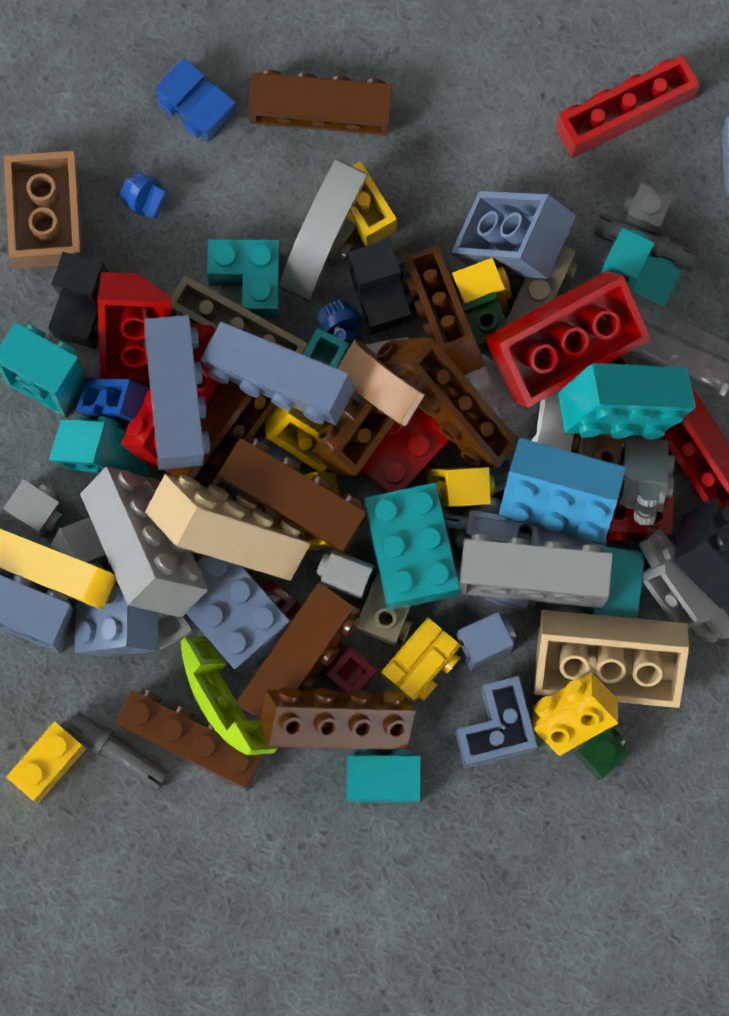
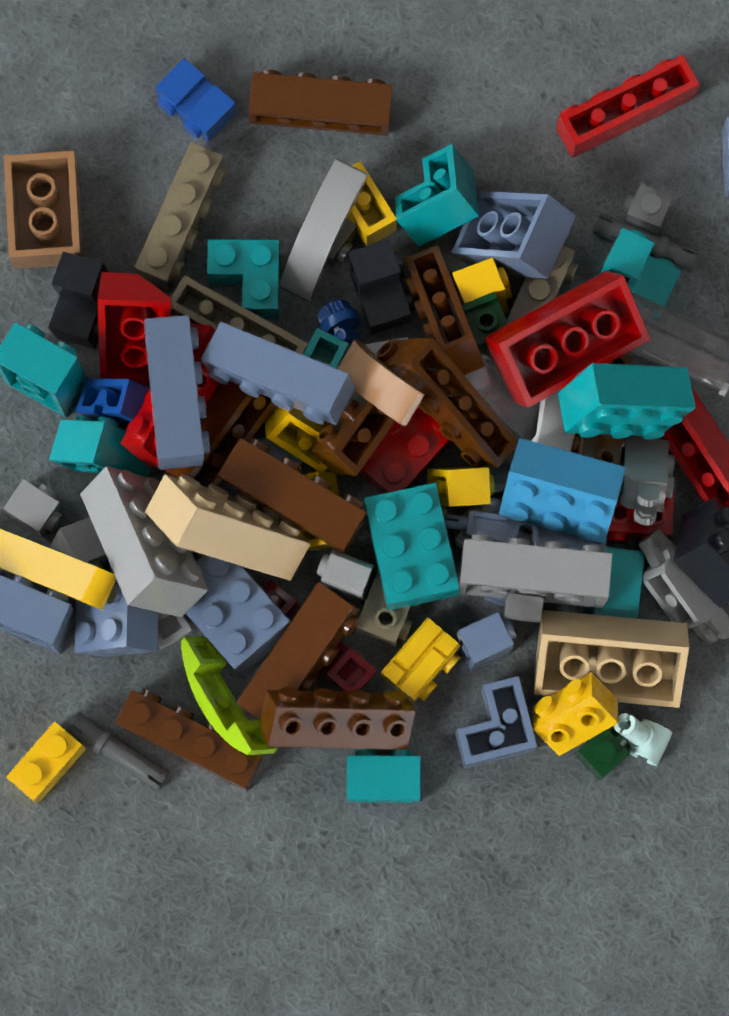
(143, 195): blue piece -> none
(180, 216): none -> dark tan brick
(442, 200): none -> teal brick
(523, 607): none -> flat silver slope
(644, 737): none -> light aqua pin

